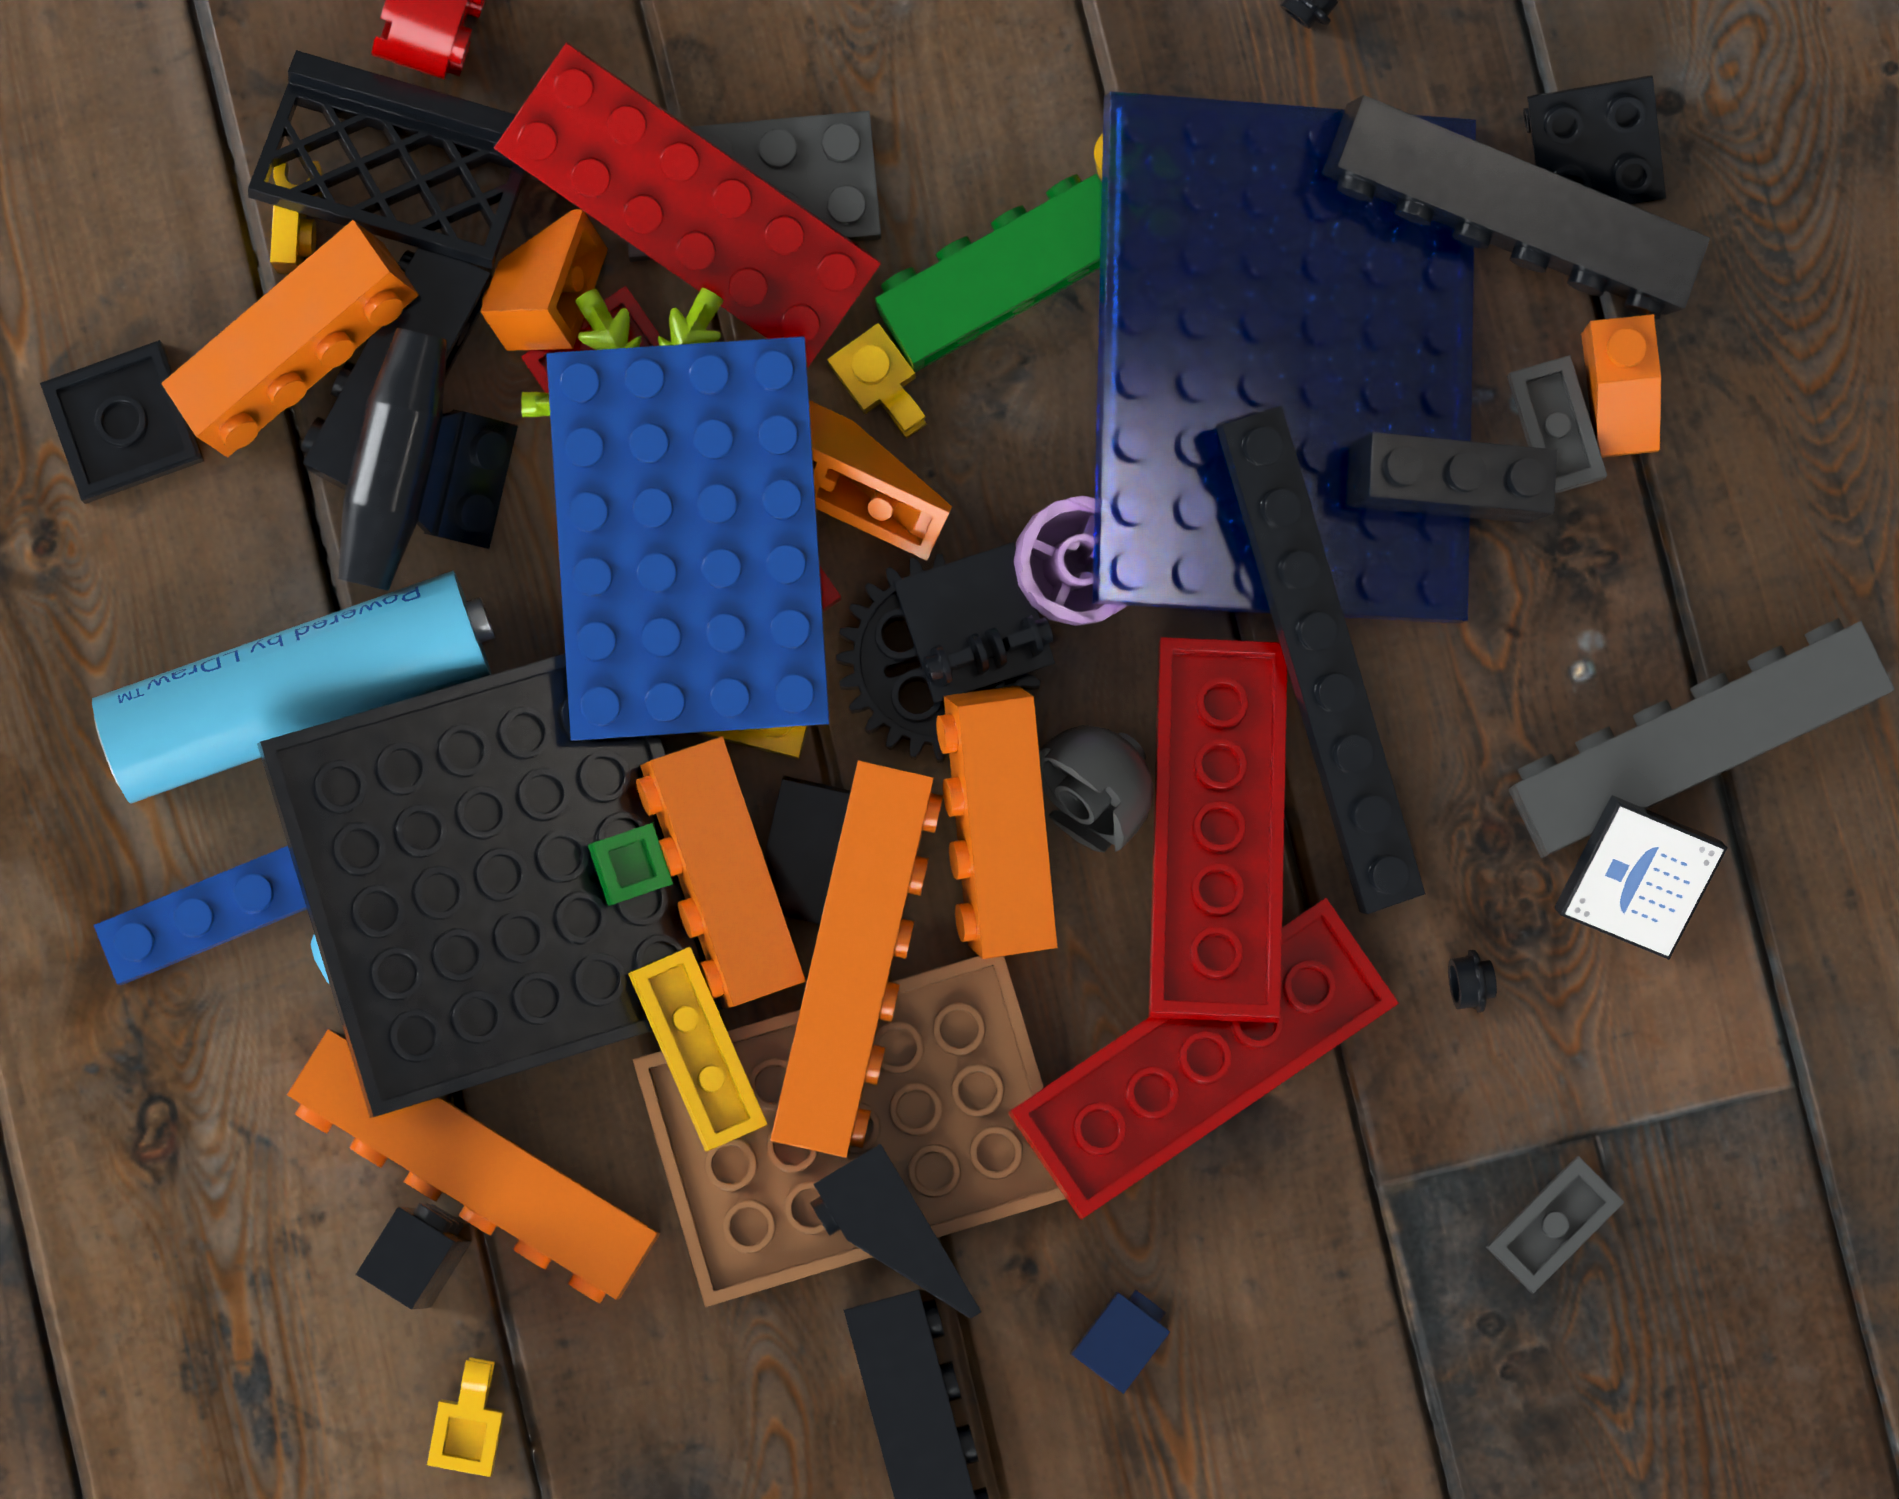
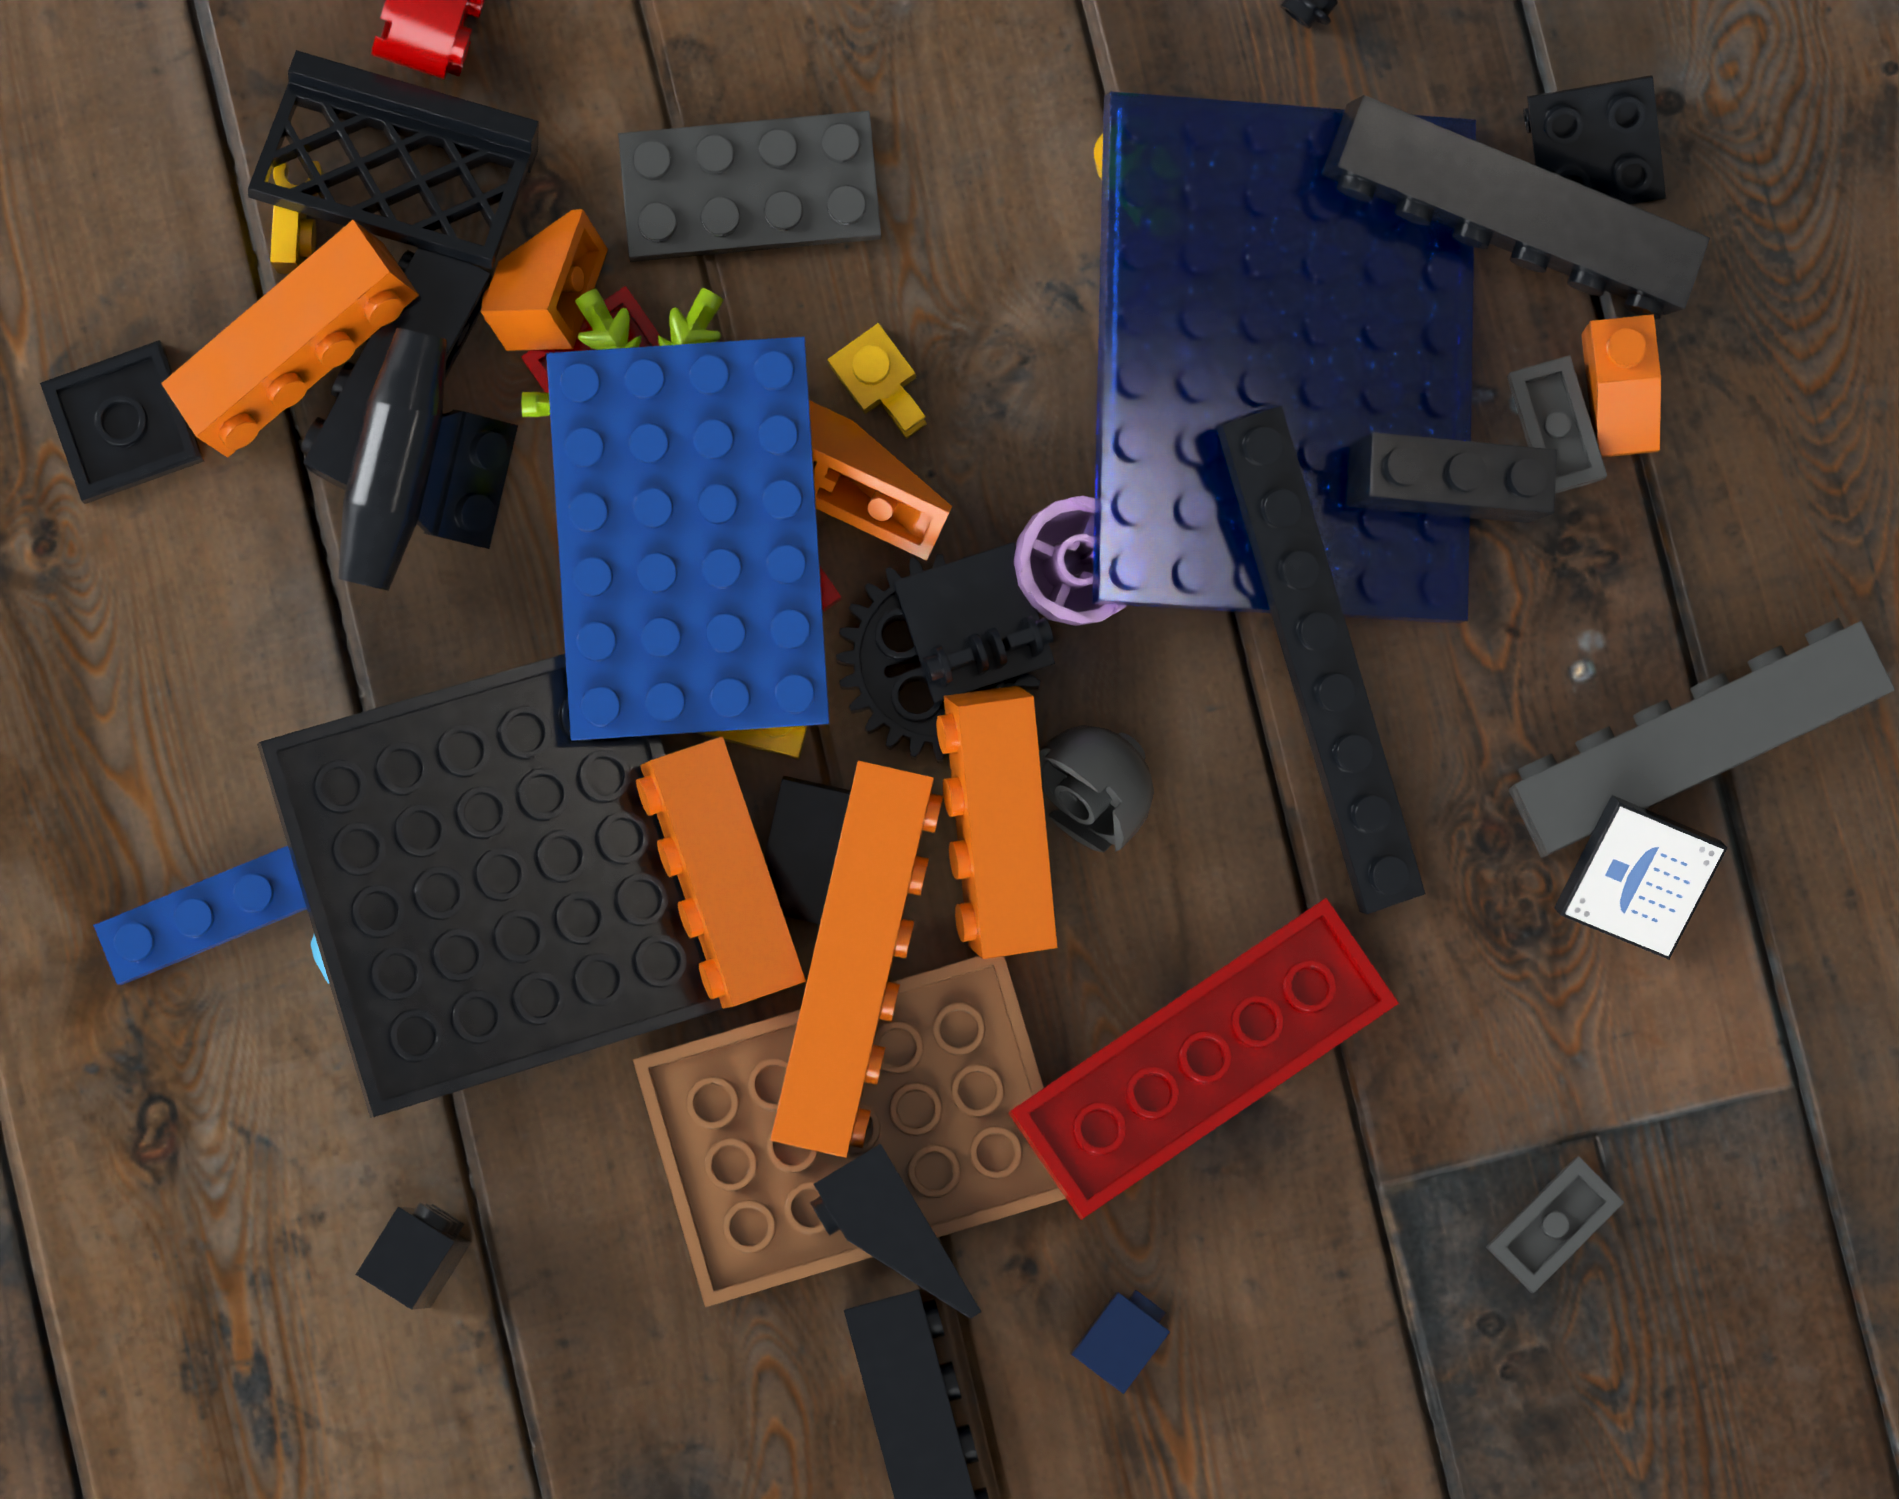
(307, 675): medium azure piece -> none
(466, 1430): yellow plate -> none
(483, 1172): orange brick -> none
(630, 864): green plate -> none
(686, 202): red plate -> none
(697, 1049): yellow plate -> none
(996, 276): green brick -> none
(1218, 830): red plate -> none
(1471, 981): black plate -> none

